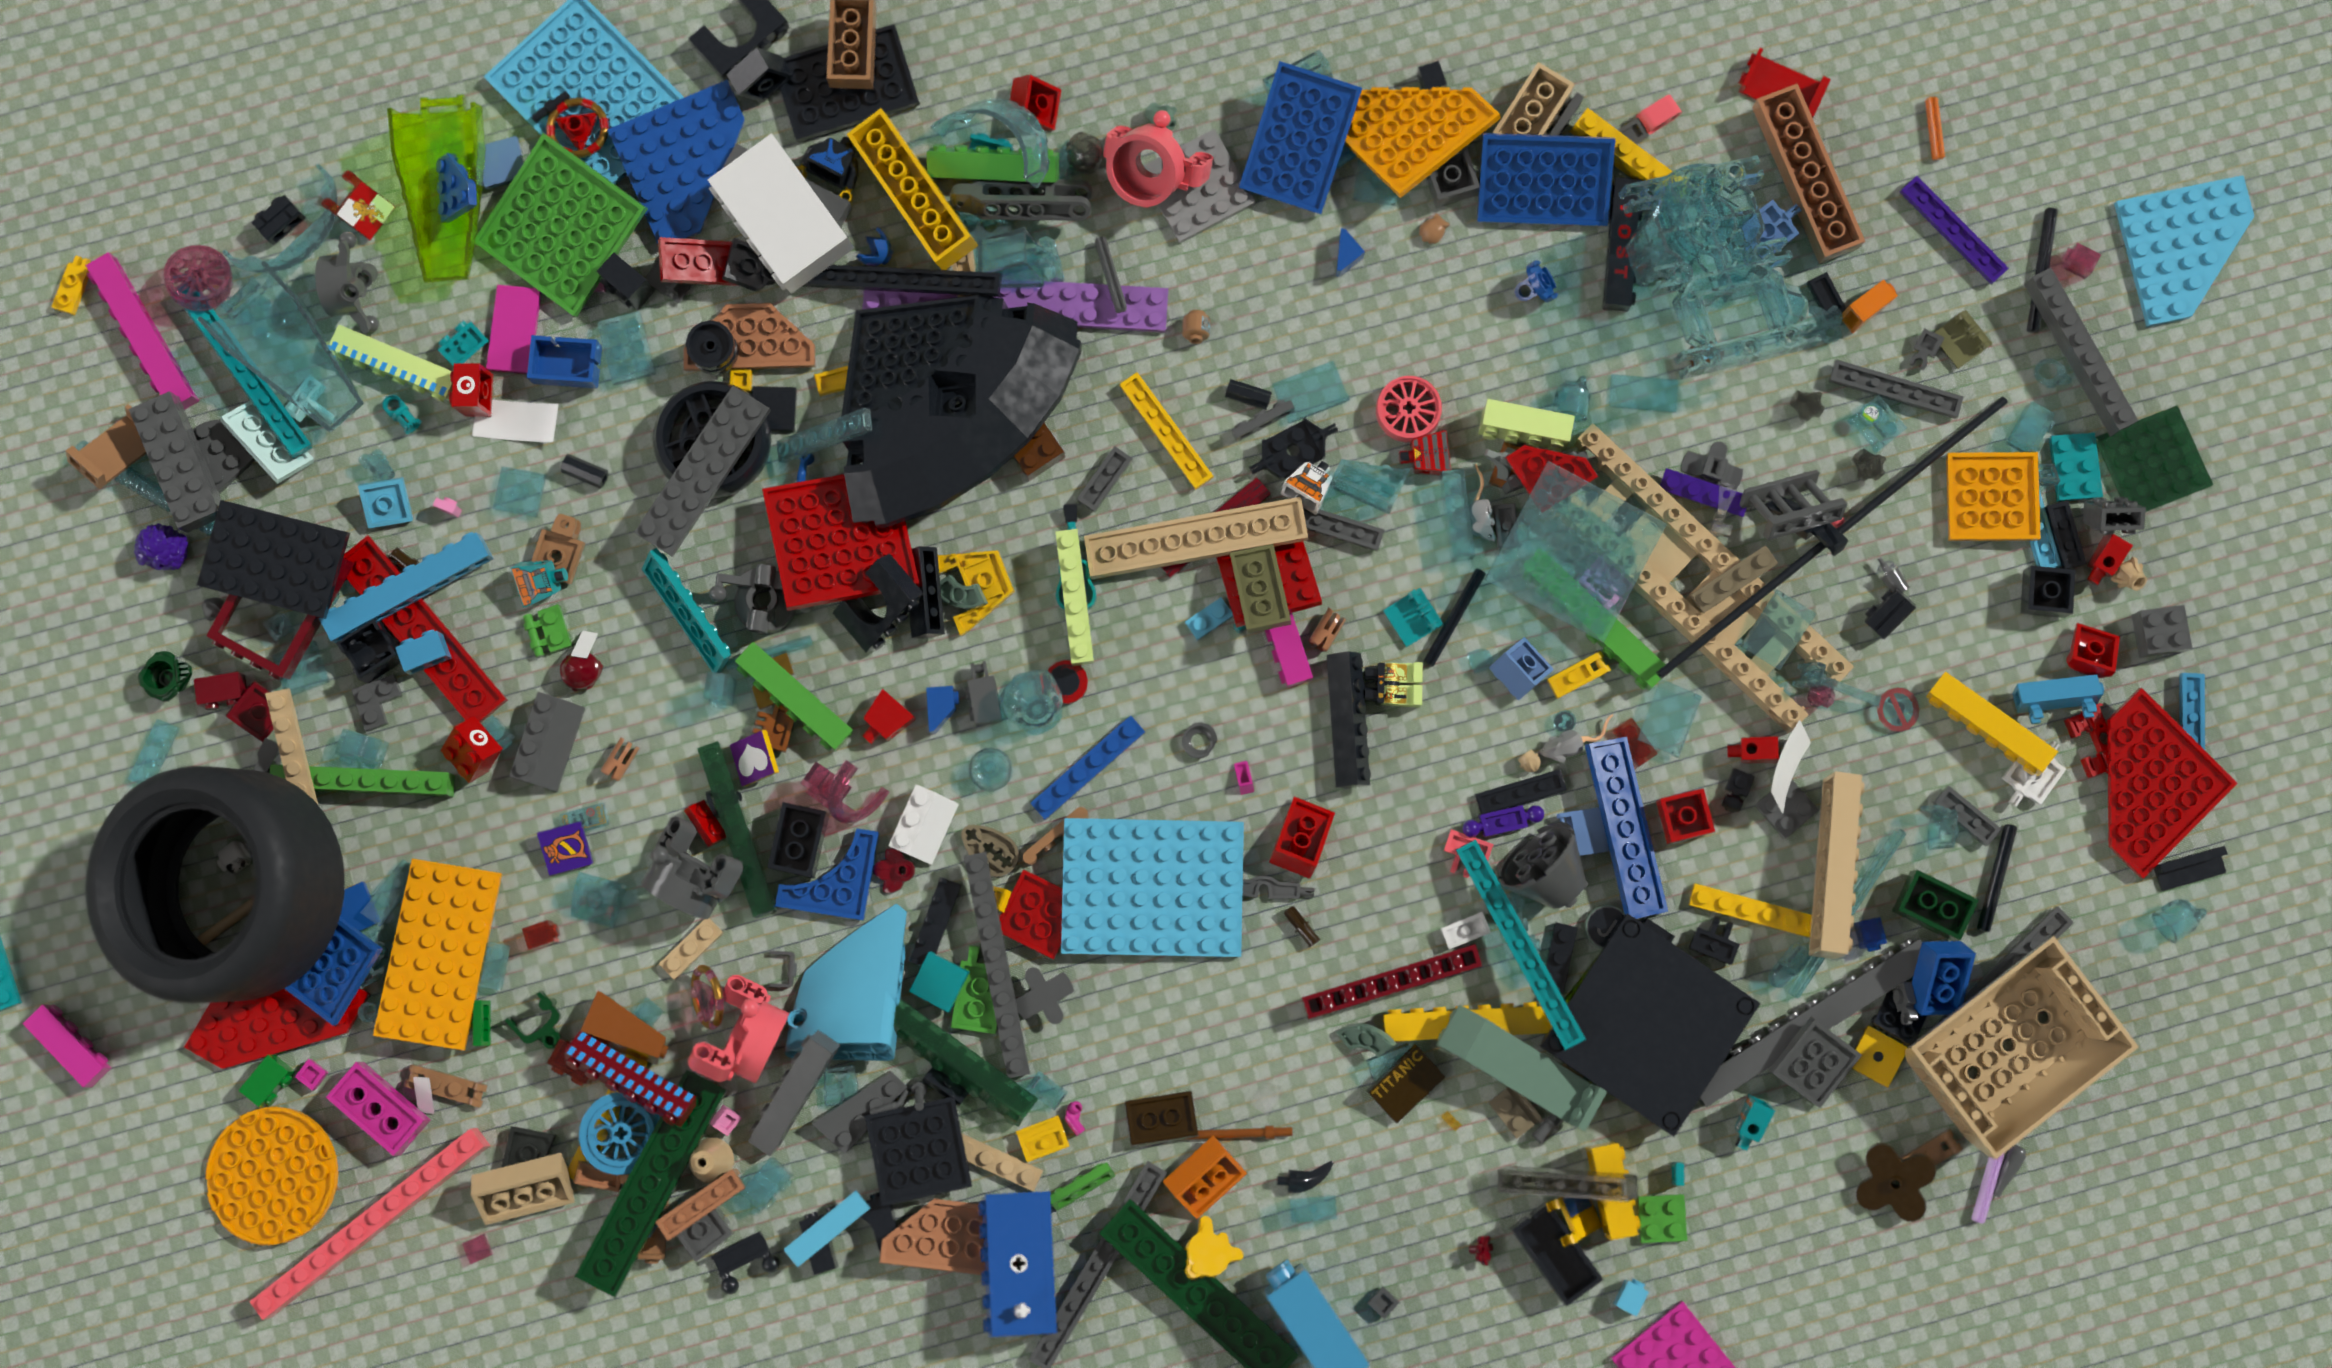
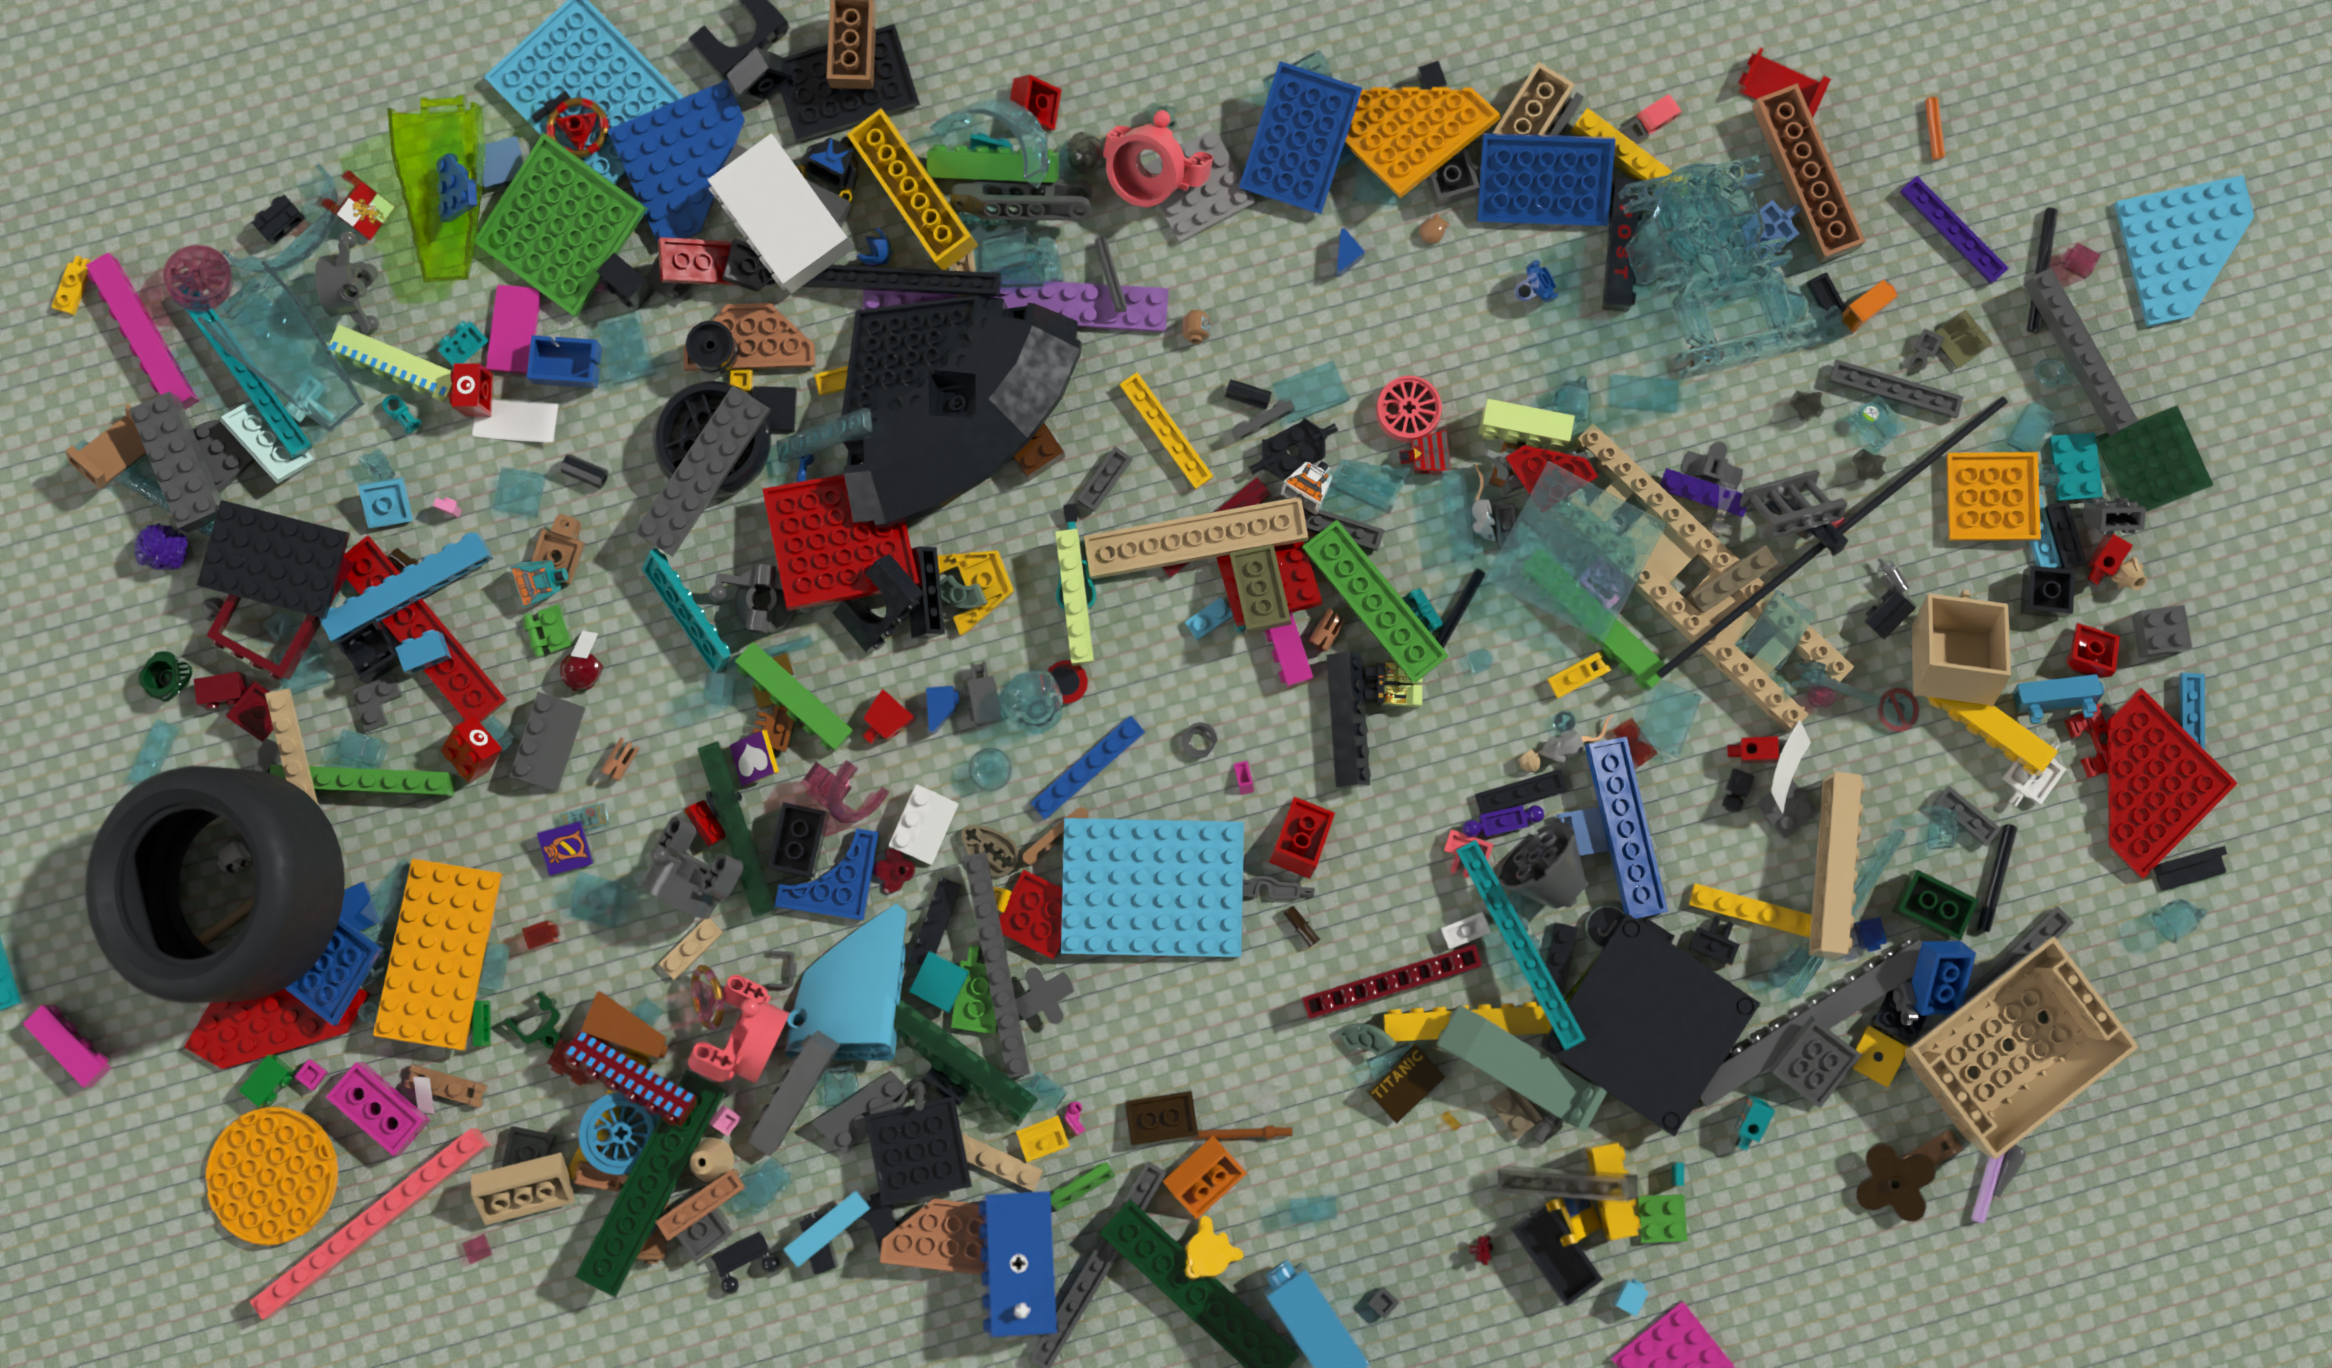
(1304, 1180): black bar -> none
(1375, 602): none -> bright green plate
(1521, 668): medium blue slope -> none
(1685, 816): red brick -> none
(1961, 649): none -> tan piece

